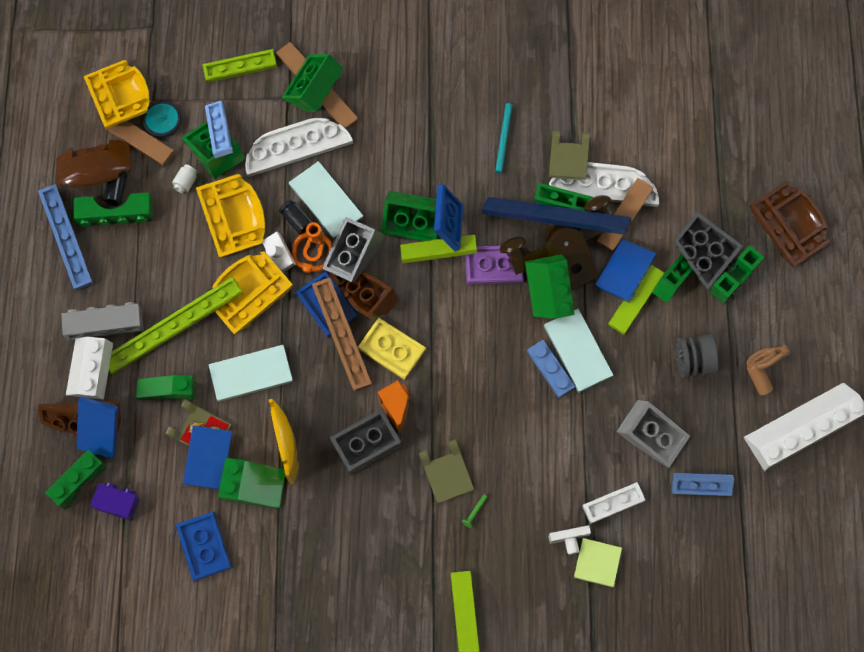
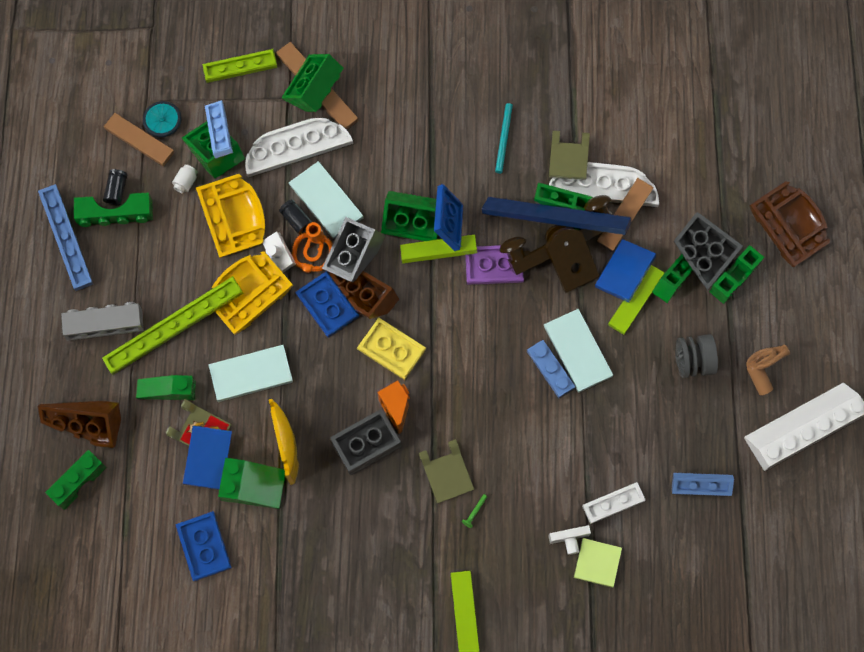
(89, 367): white slope -> none
(93, 164): reddish brown slope -> none
(97, 427): blue tile -> none
(114, 501): dark purple brick -> none
(118, 93): yellow slope -> none
(341, 334): medium nougat plate -> none
(550, 287): green slope -> none
(653, 433): light grey slope -> none

